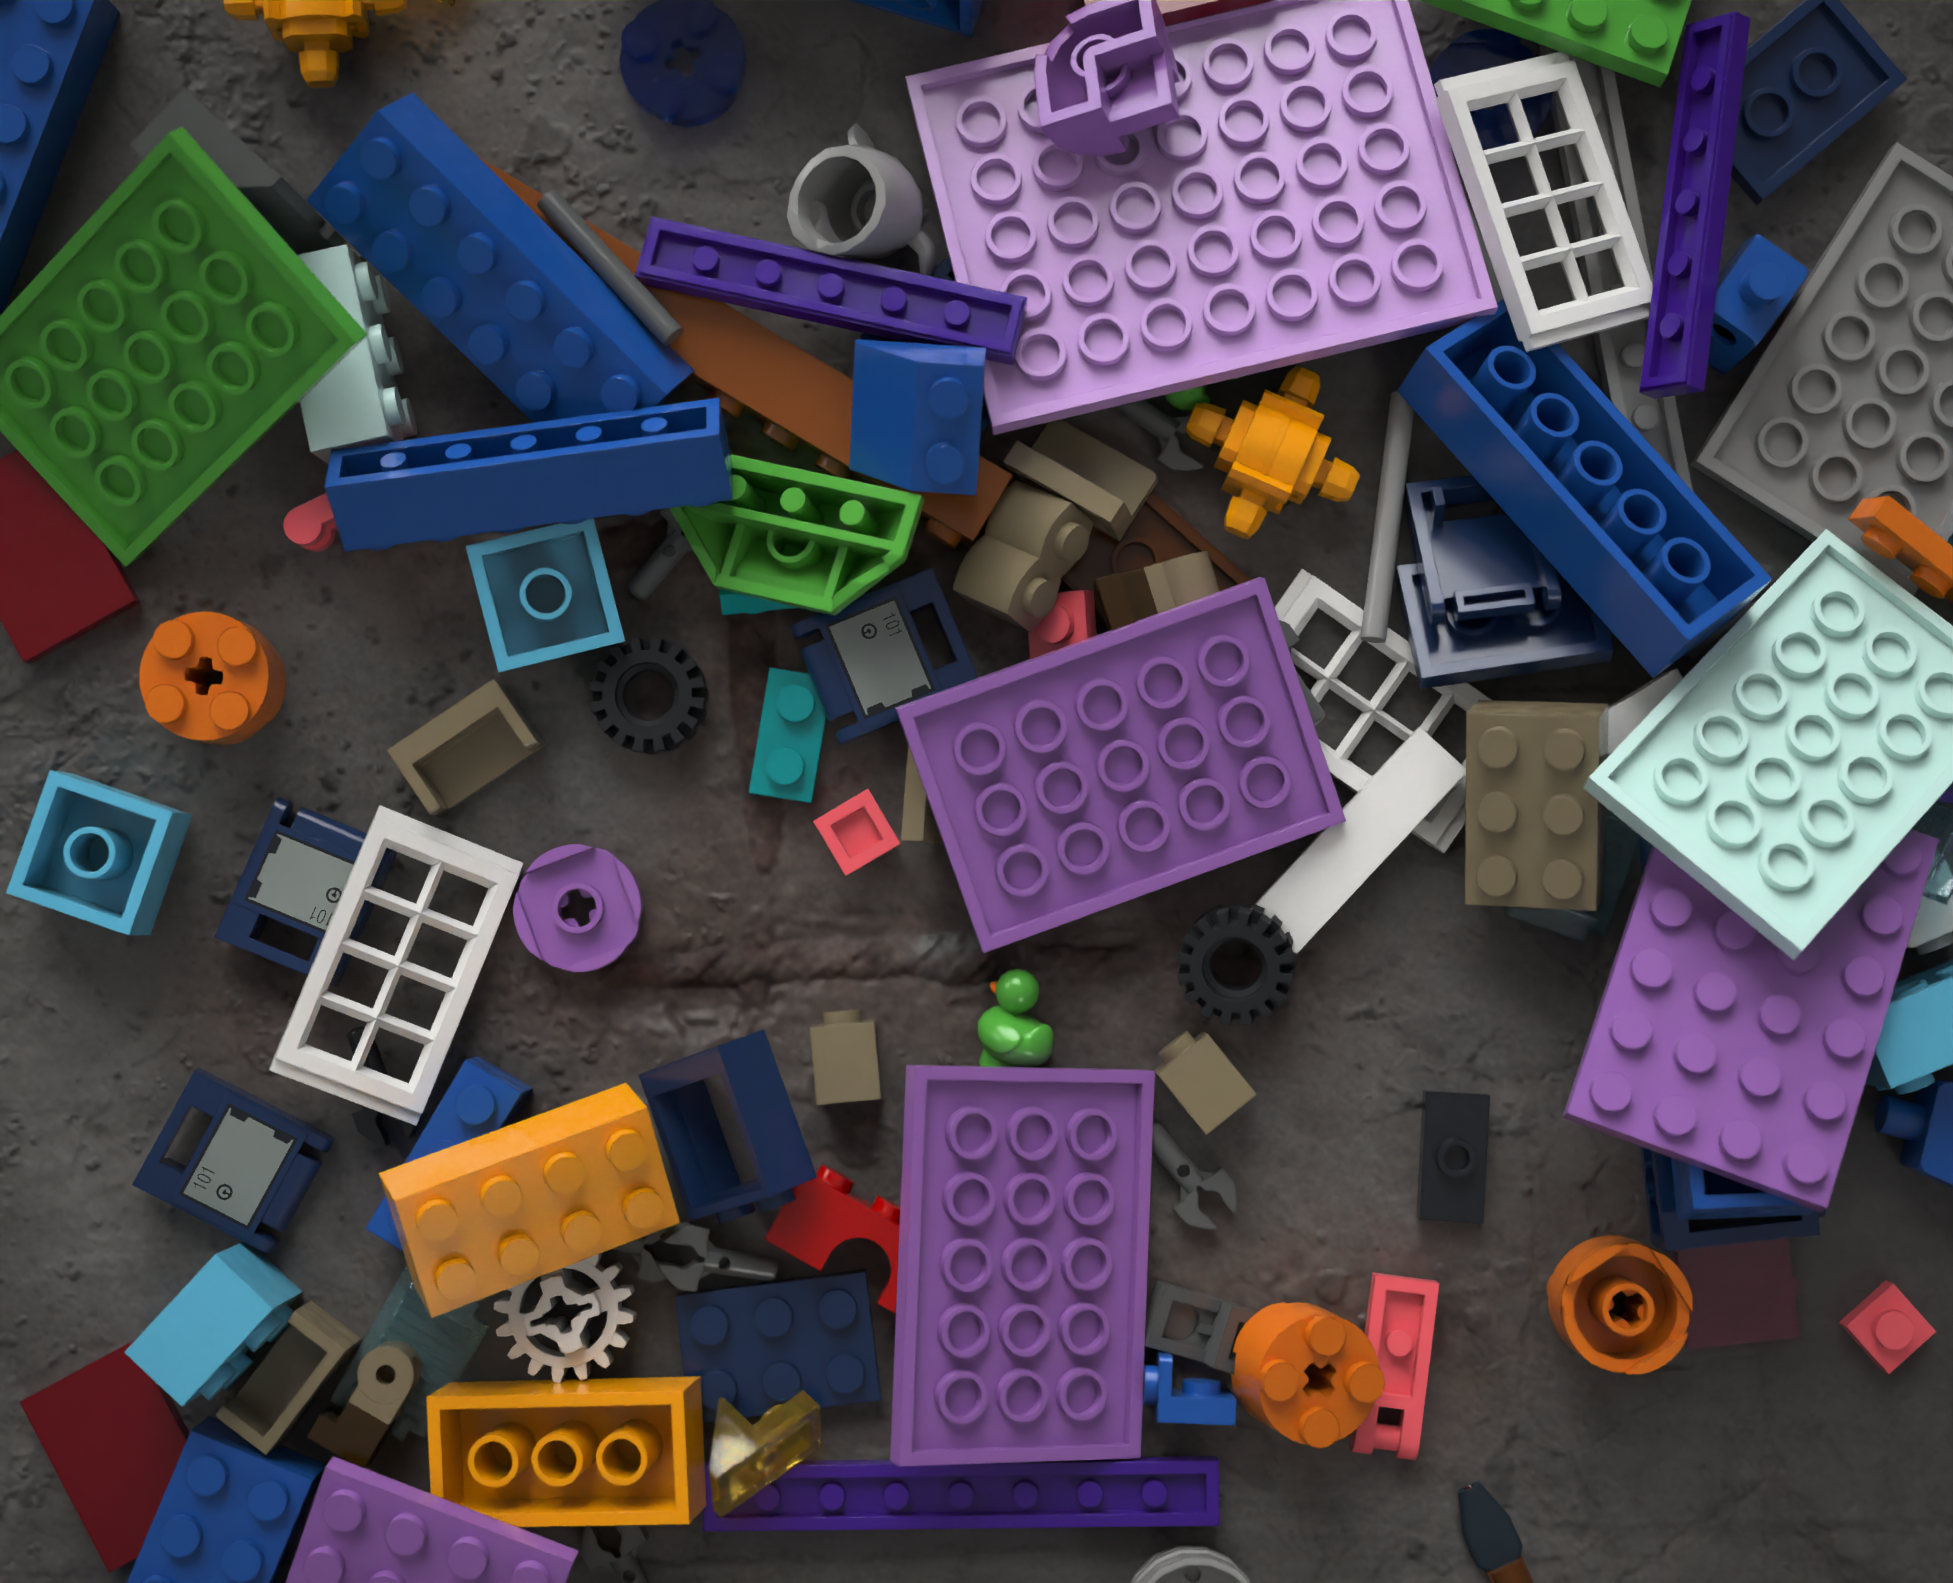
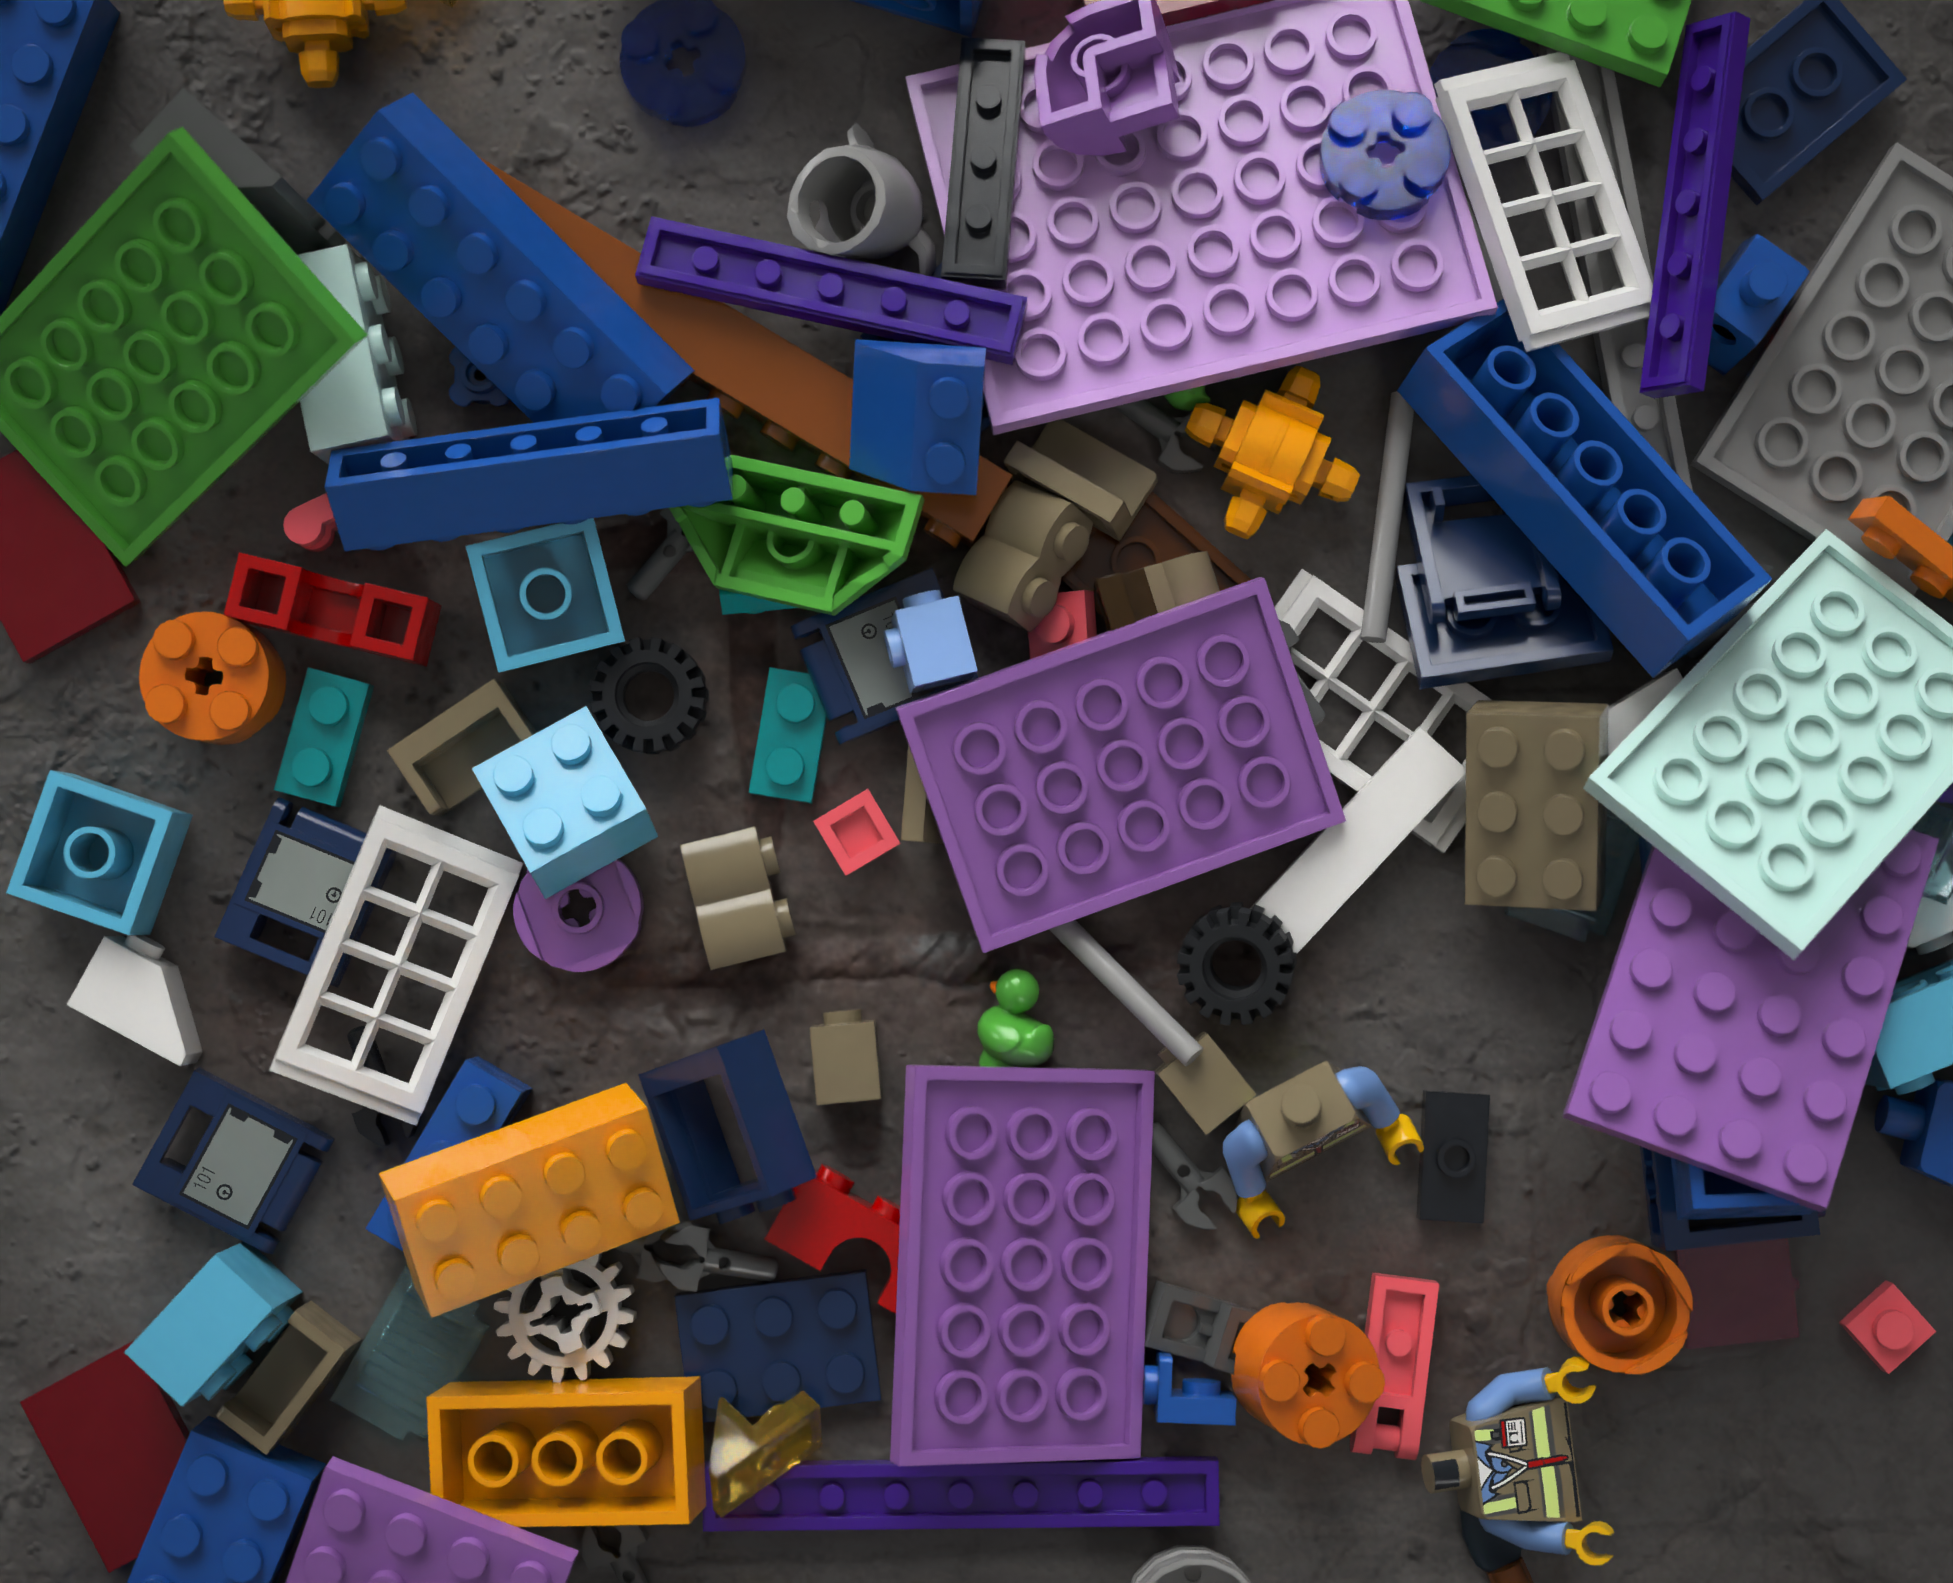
(139, 997): none -> white slope
(324, 737): none -> teal plate
(332, 609): none -> red arch
(384, 1387): leg -> none
(467, 388): none -> blue plate
(565, 802): none -> medium azure brick
(610, 267): dark grey bar -> none
(736, 897): none -> dark tan brick
(930, 641): none -> light blue brick
(983, 162): none -> black tile
(1129, 992): none -> light grey bar
(1302, 1122): none -> torso
(1390, 118): none -> clear blue plate
(1518, 1462): none -> torso

